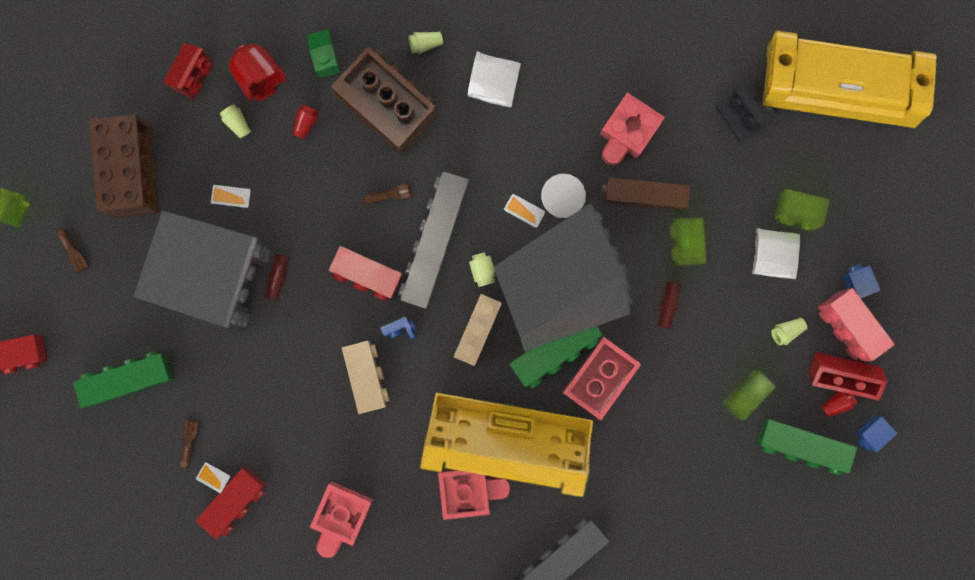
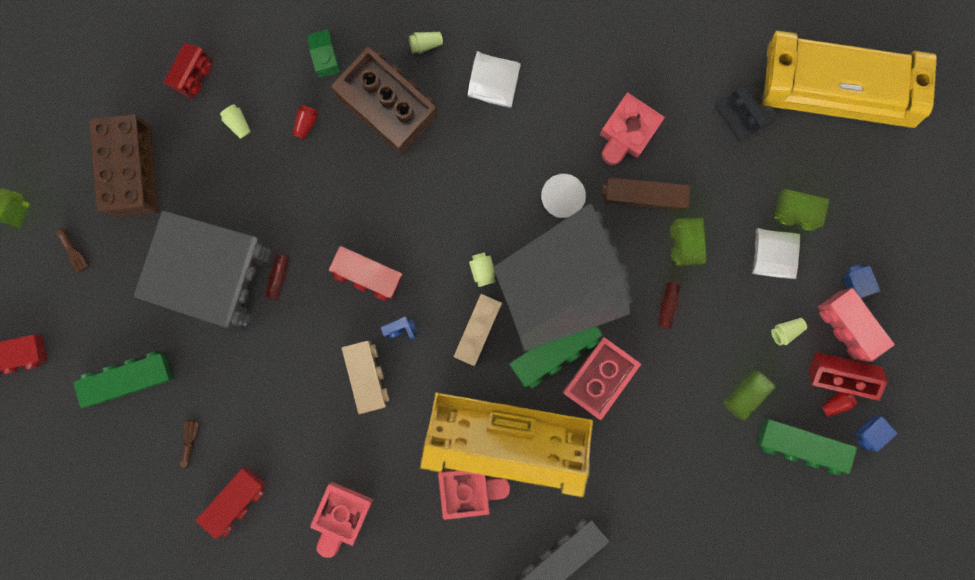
(213, 477): sticker -> none
(230, 196): sticker -> none
(255, 71): red cylinder -> none
(396, 193): reddish brown piece -> none
(434, 240): brick -> none
(524, 210): sticker -> none

